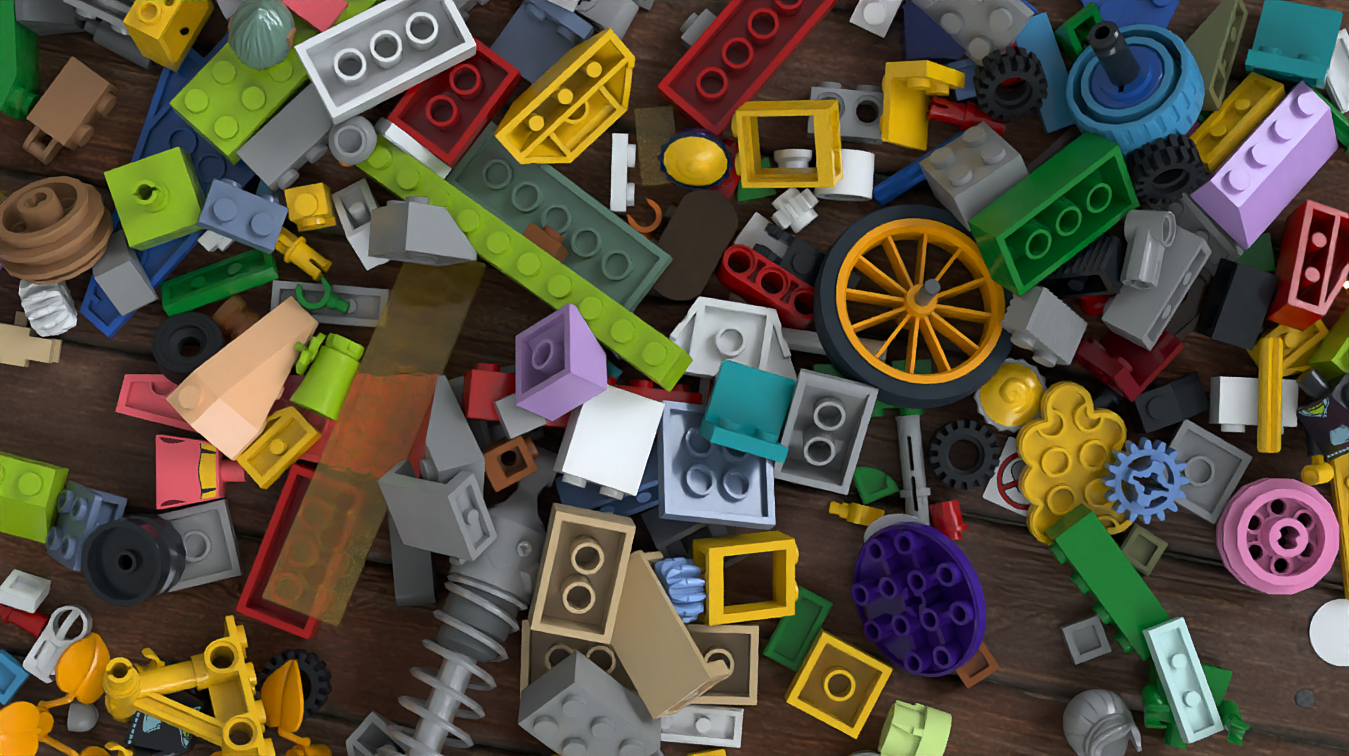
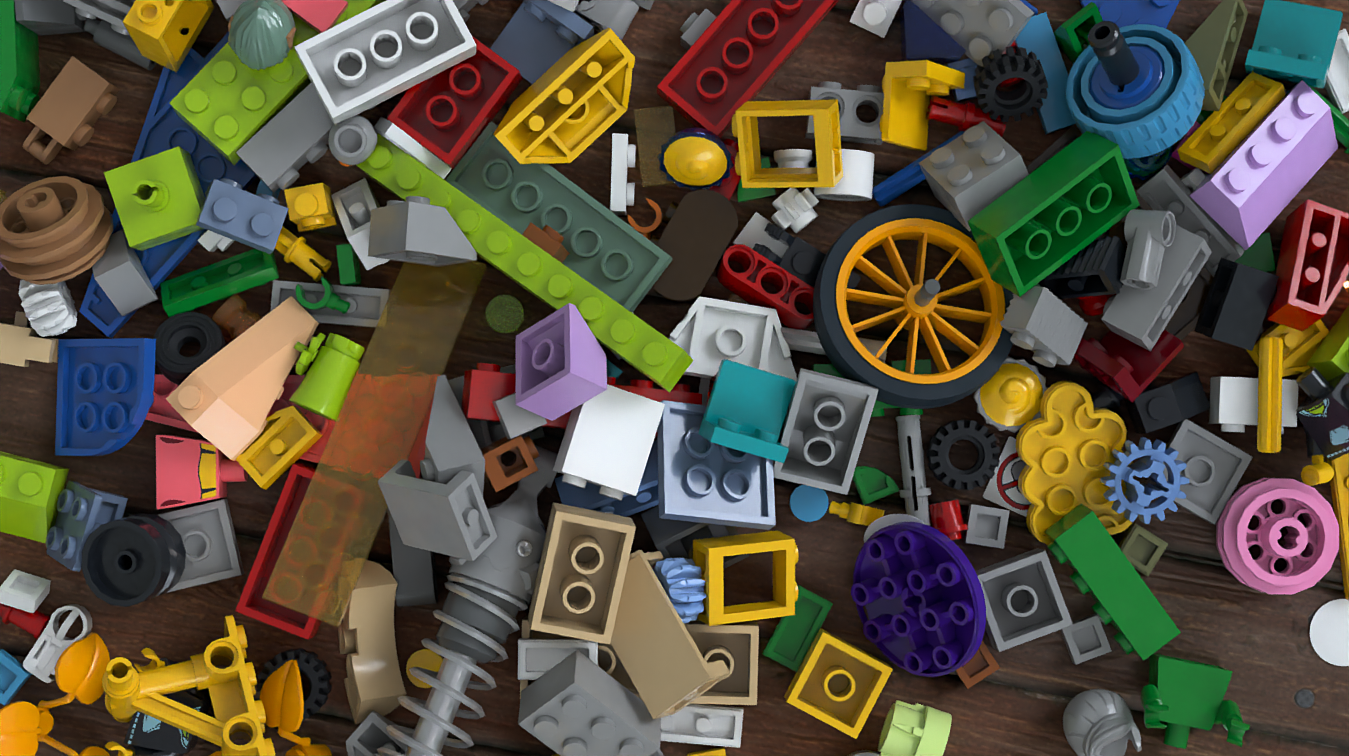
(81, 716): light grey hinge -> none
(102, 393): none -> blue plate
(348, 265): none -> green tile
(370, 642): none -> tan brick
(424, 659): none -> yellow tile
(505, 314): none -> clear neon green tile
(541, 655): none -> white tile
(808, 503): none -> dark azure tile
(986, 526): none -> light grey plate
(1022, 600): none -> light grey brick
(1165, 169): black tyre -> none
(1183, 680): light aqua plate -> none

